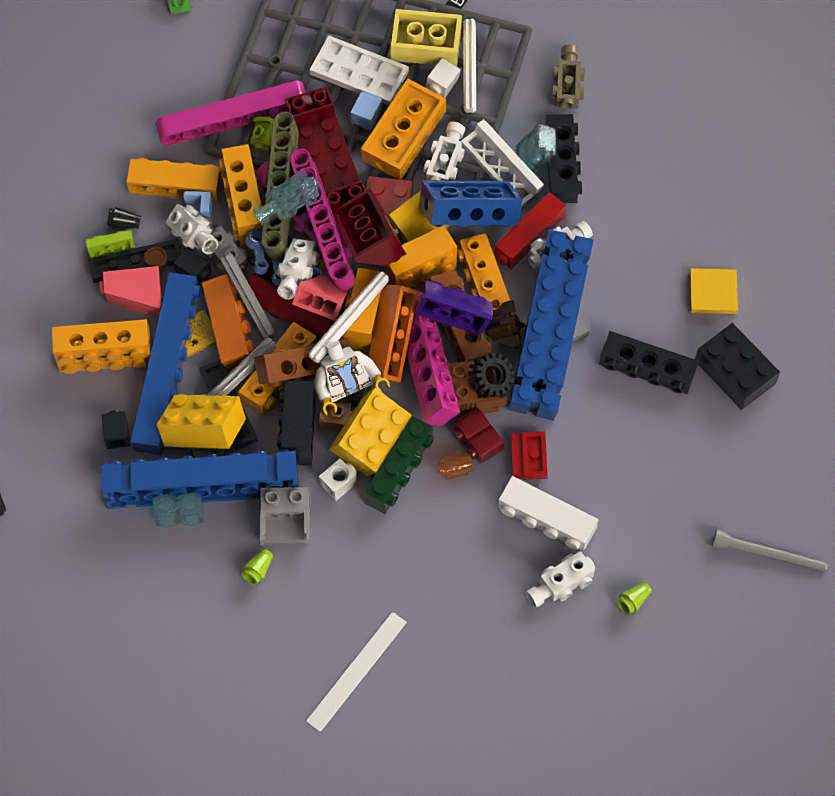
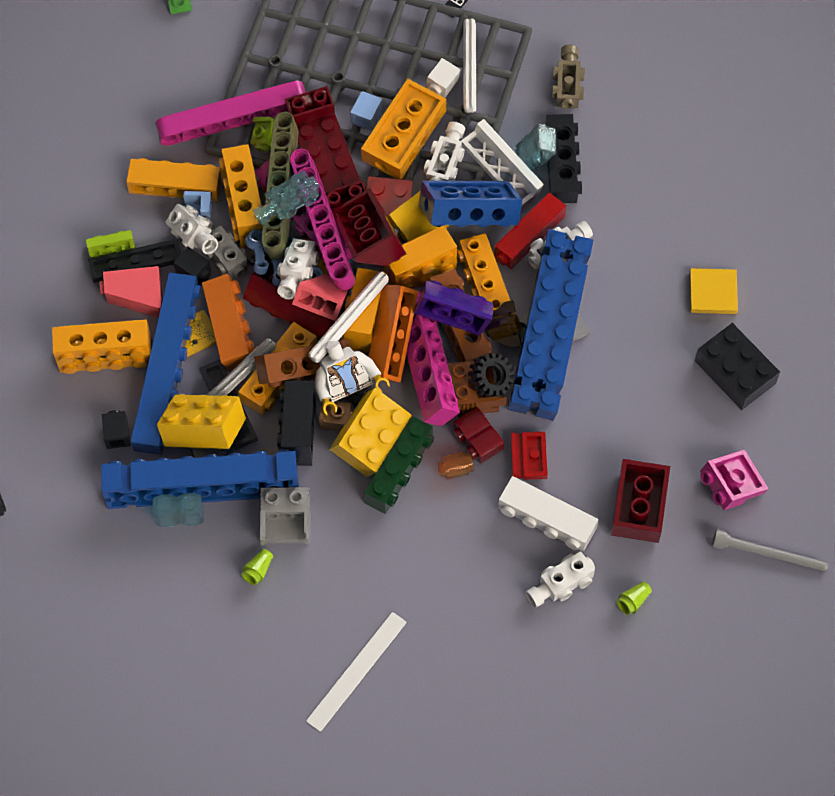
(122, 219): black cone -> none
(155, 257): reddish brown piece -> none
(247, 295): light grey axle -> none
(335, 488): white brick -> none
(359, 70): white plate -> none
(425, 37): light yellow brick -> none
(640, 500): none -> dark red brick
(643, 352): black brick -> none
(732, 479): none -> dark pink plate

